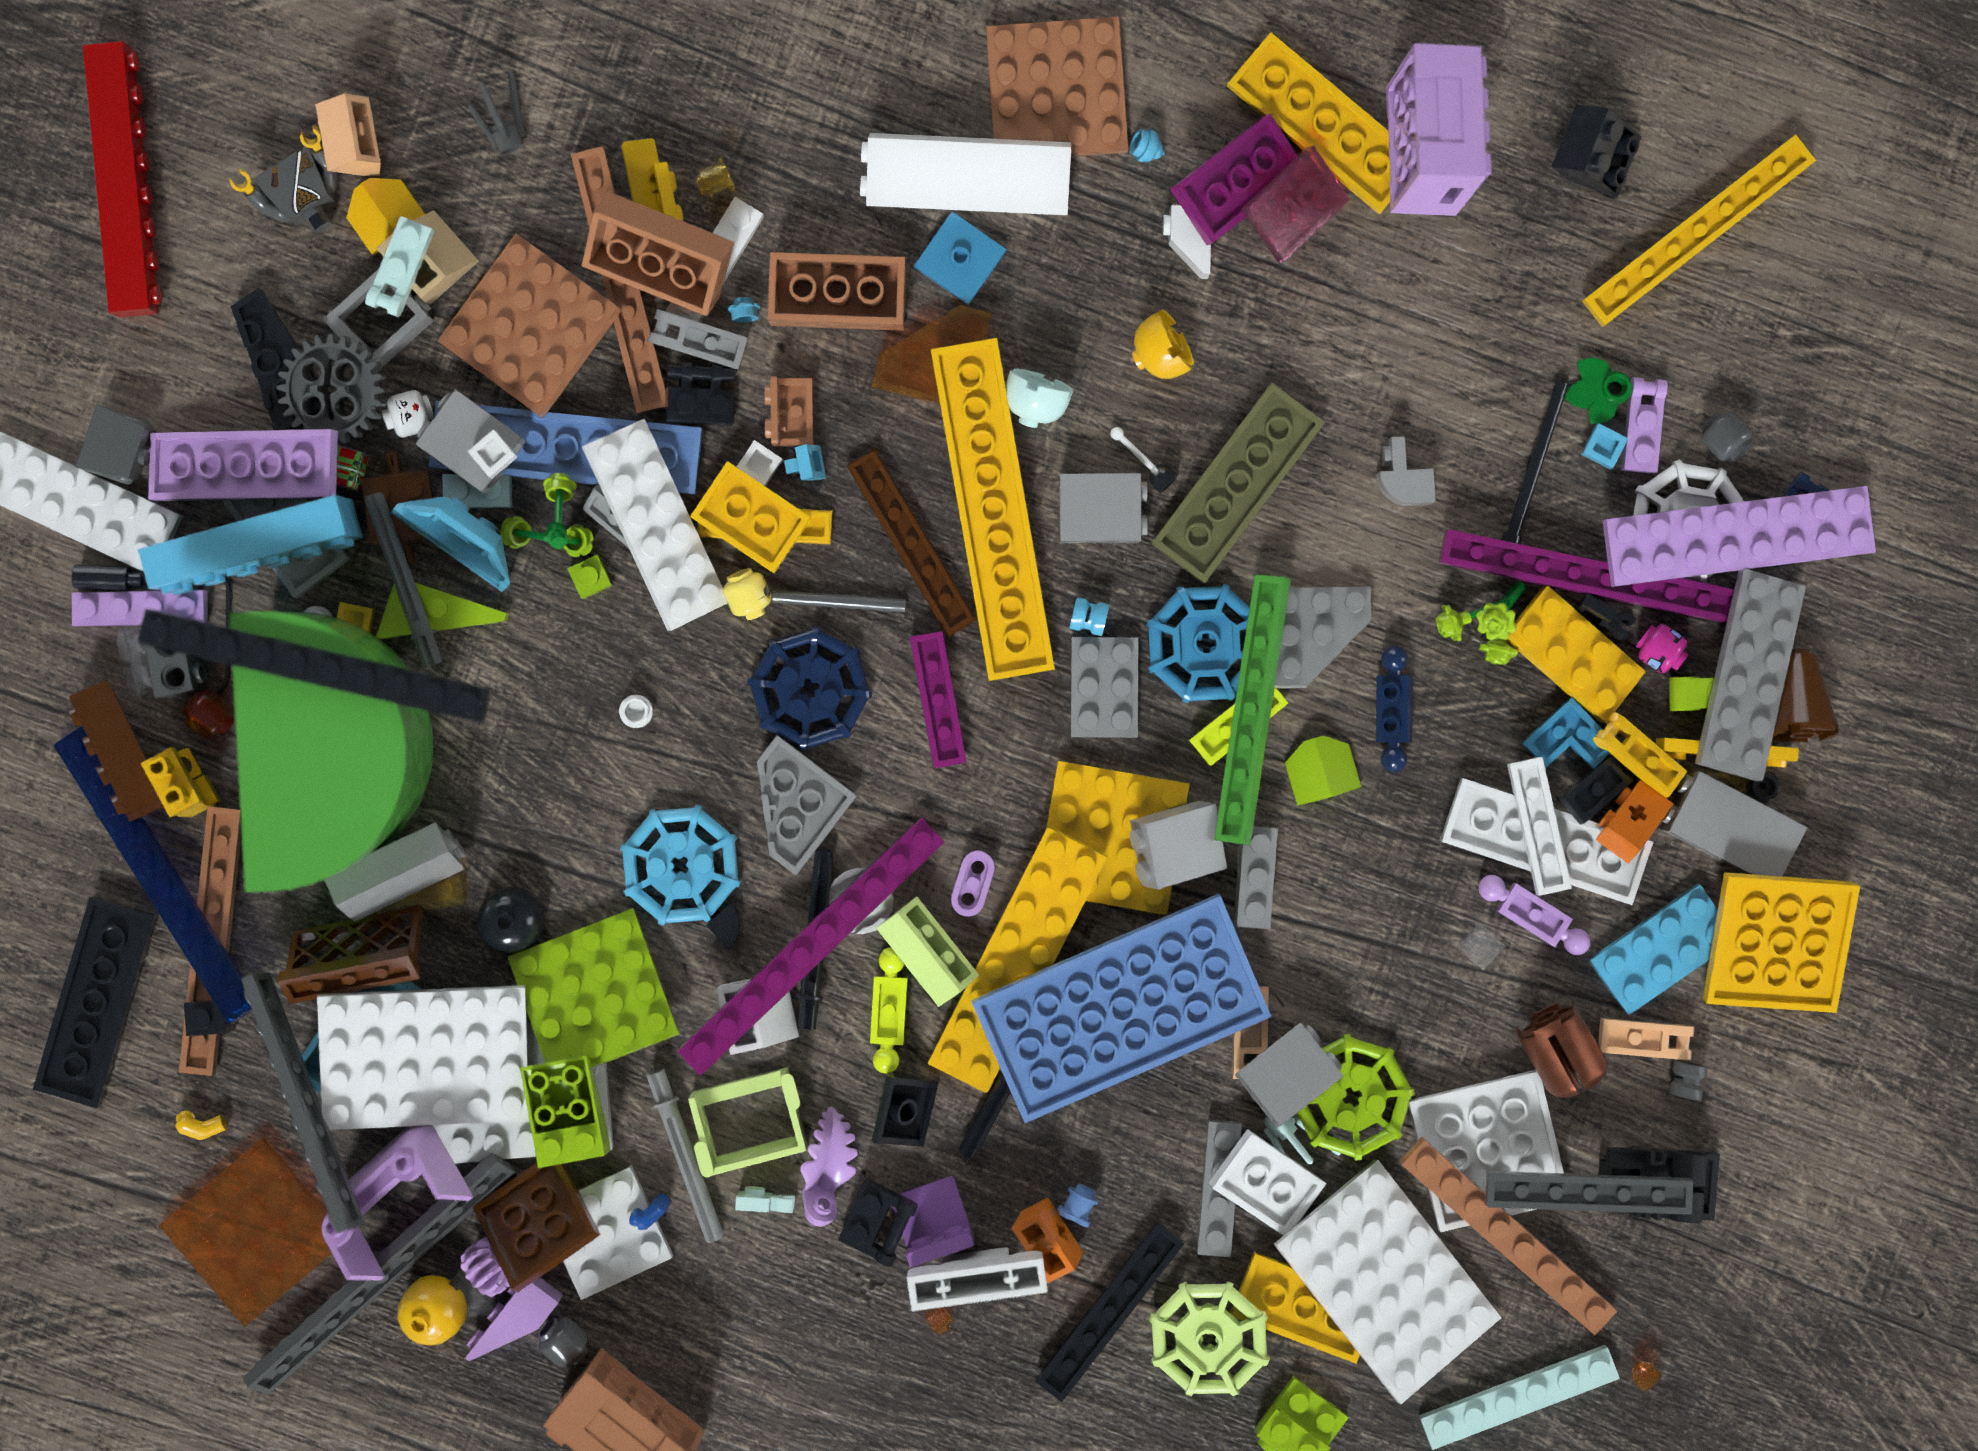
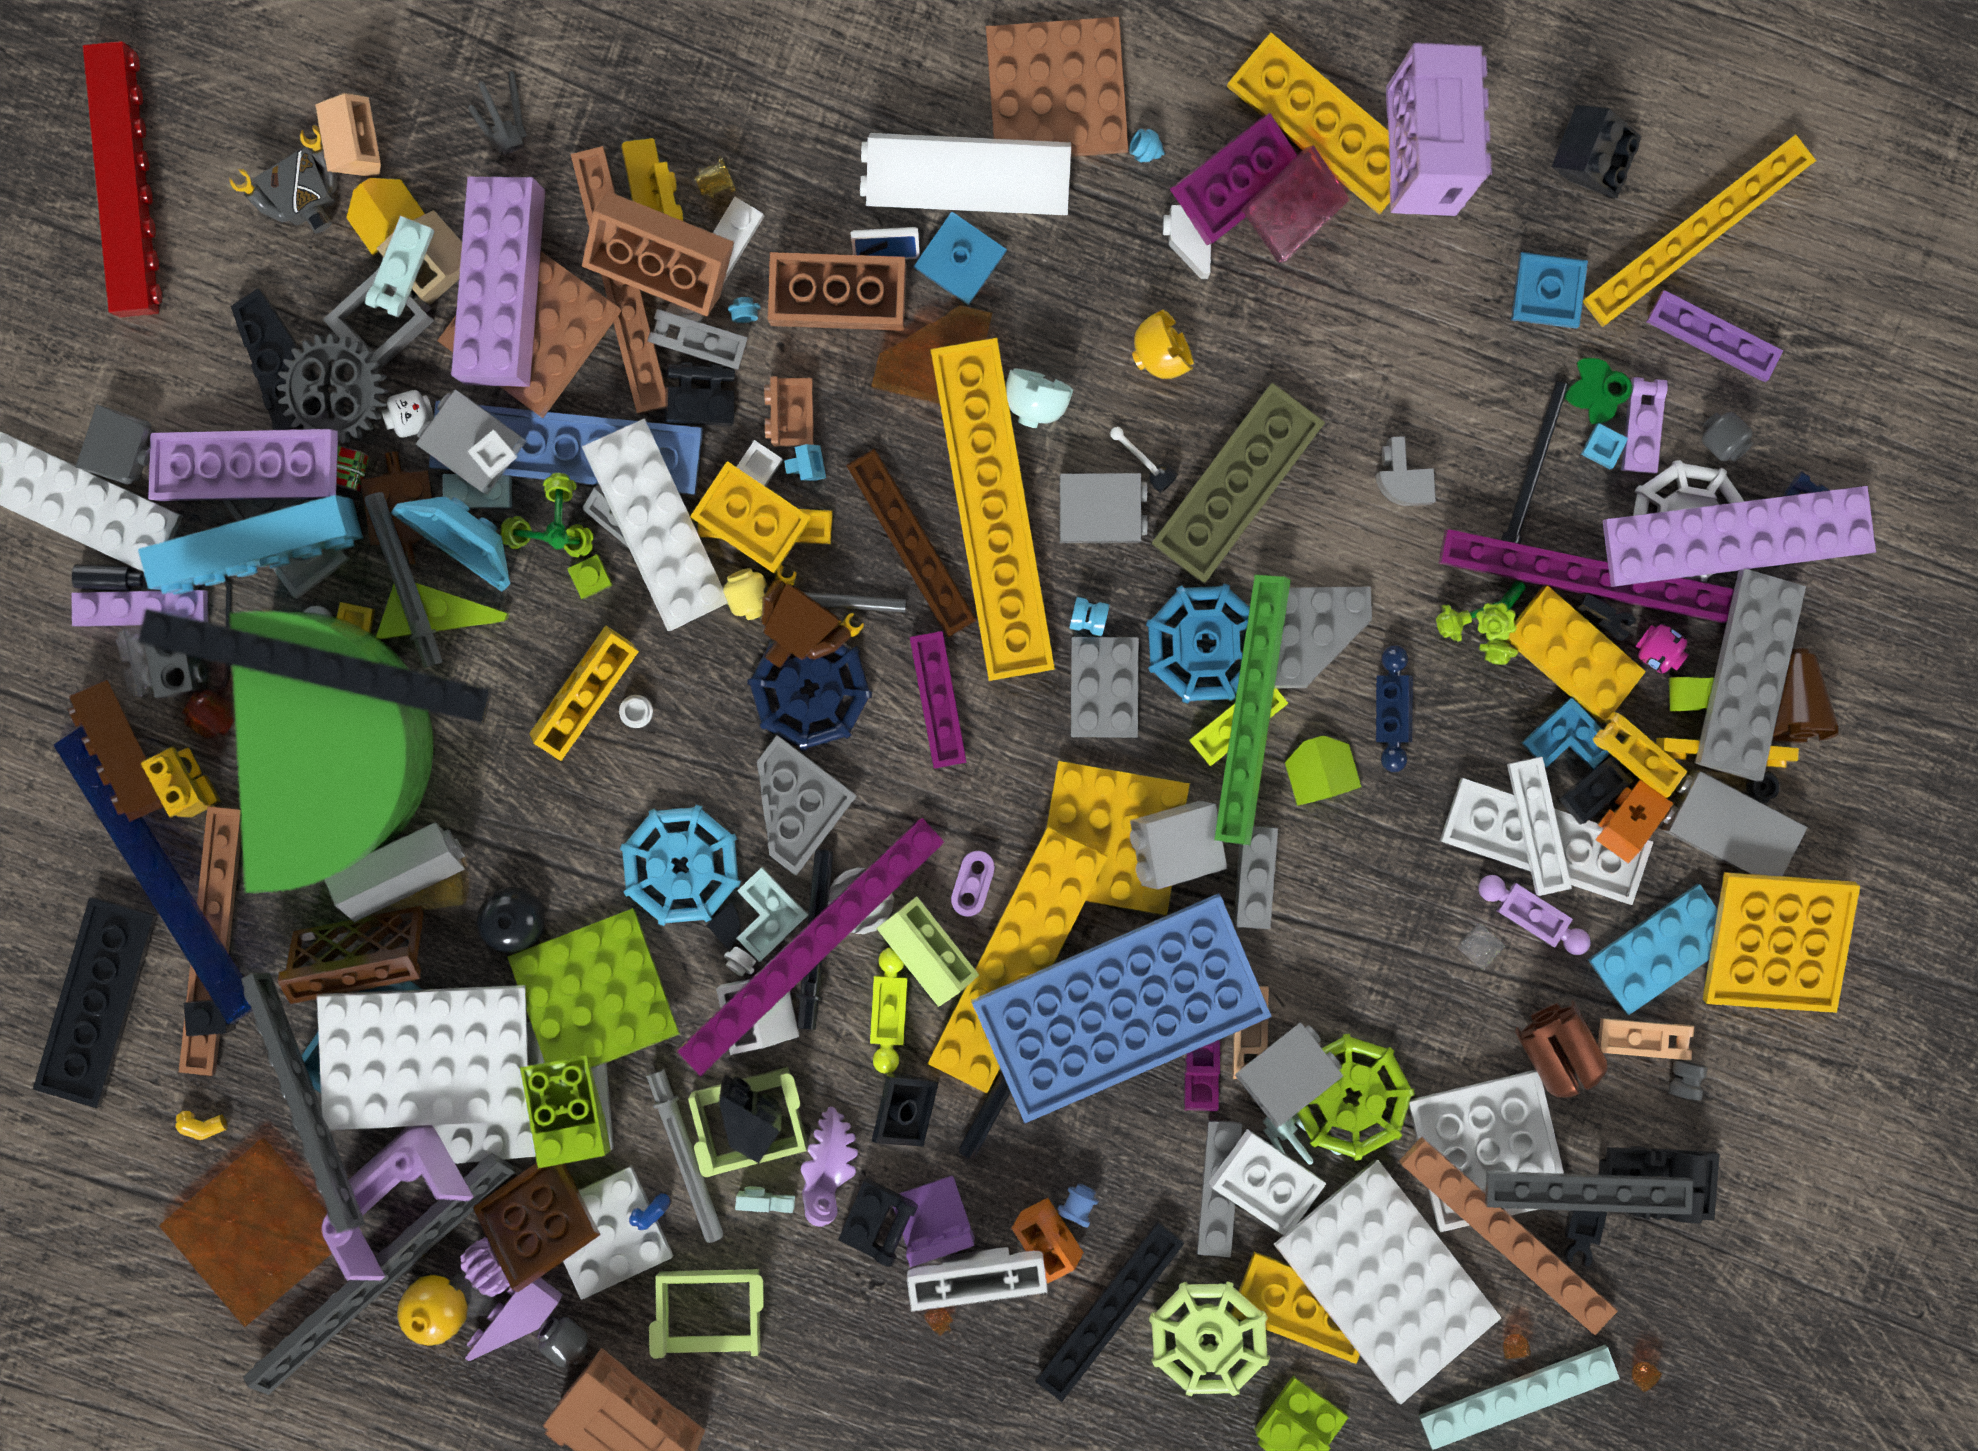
(498, 281): none -> lavender brick
(583, 693): none -> yellow brick
(659, 1338): none -> yellowish green piece
(739, 961): none -> white plate
(748, 1118): none -> black slope
(777, 913): none -> light aqua plate
(800, 623): none -> reddish brown torso
(886, 242): none -> slope
(1202, 1078): none -> magenta slope
(1516, 1347): none -> clear orange hinge
(1549, 290): none -> dark azure plate
(1584, 1228): none -> black plate
(1714, 336): none -> medium lavender plate

